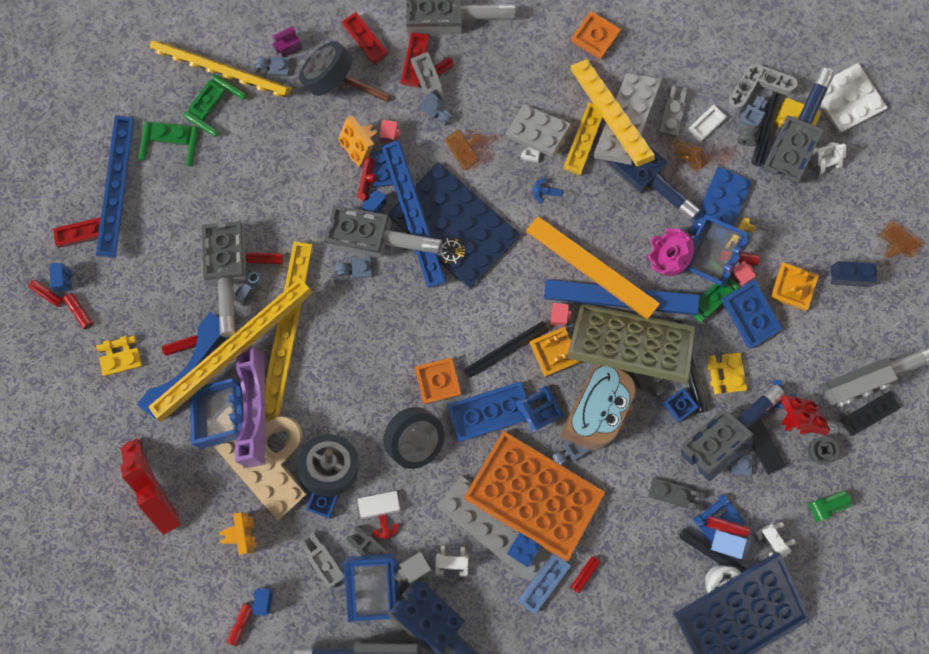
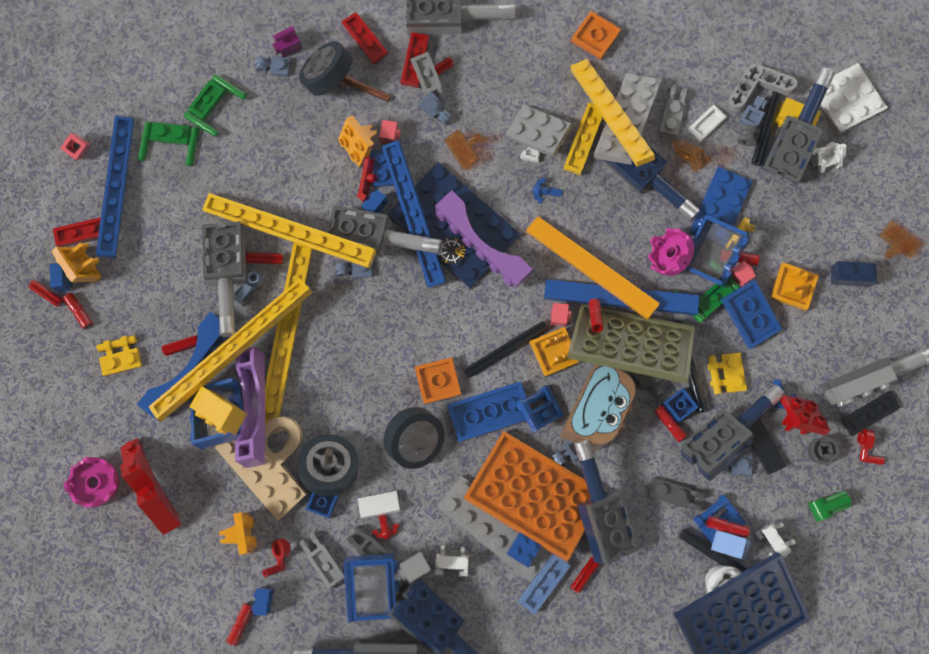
(69, 146): none -> coral plate
(77, 263): none -> light orange plate
(80, 475): none -> dark pink plate
(215, 66): yellow plate -> none
(217, 411): none -> yellow brick
(281, 550): none -> red plate
(290, 230): none -> yellow plate
(510, 267): none -> medium lavender arch
(595, 315): none -> red piece
(604, 514): none -> piece
(668, 420): none -> red piece
(866, 440): none -> red plate

